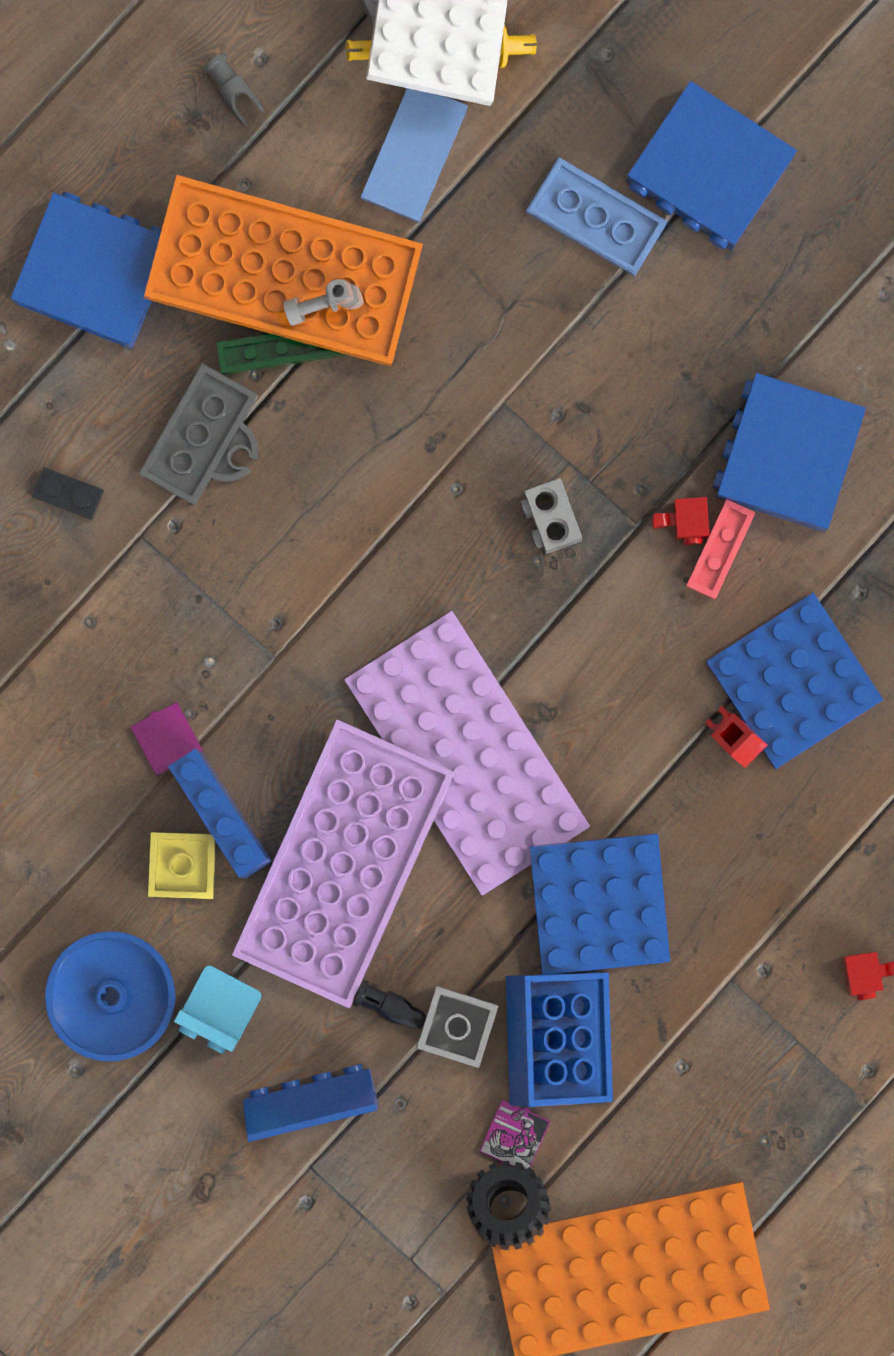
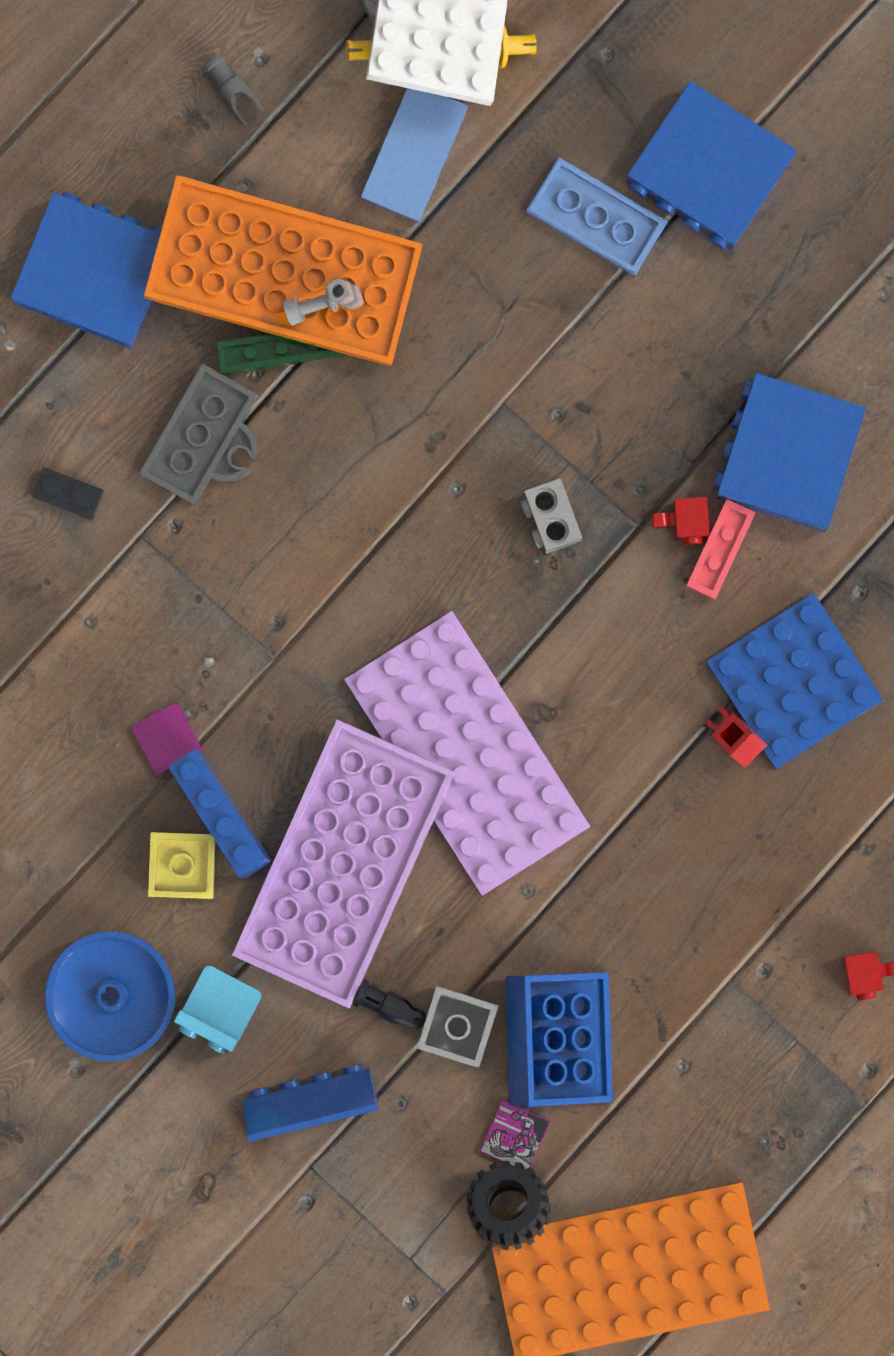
(599, 904): blue plate -> none

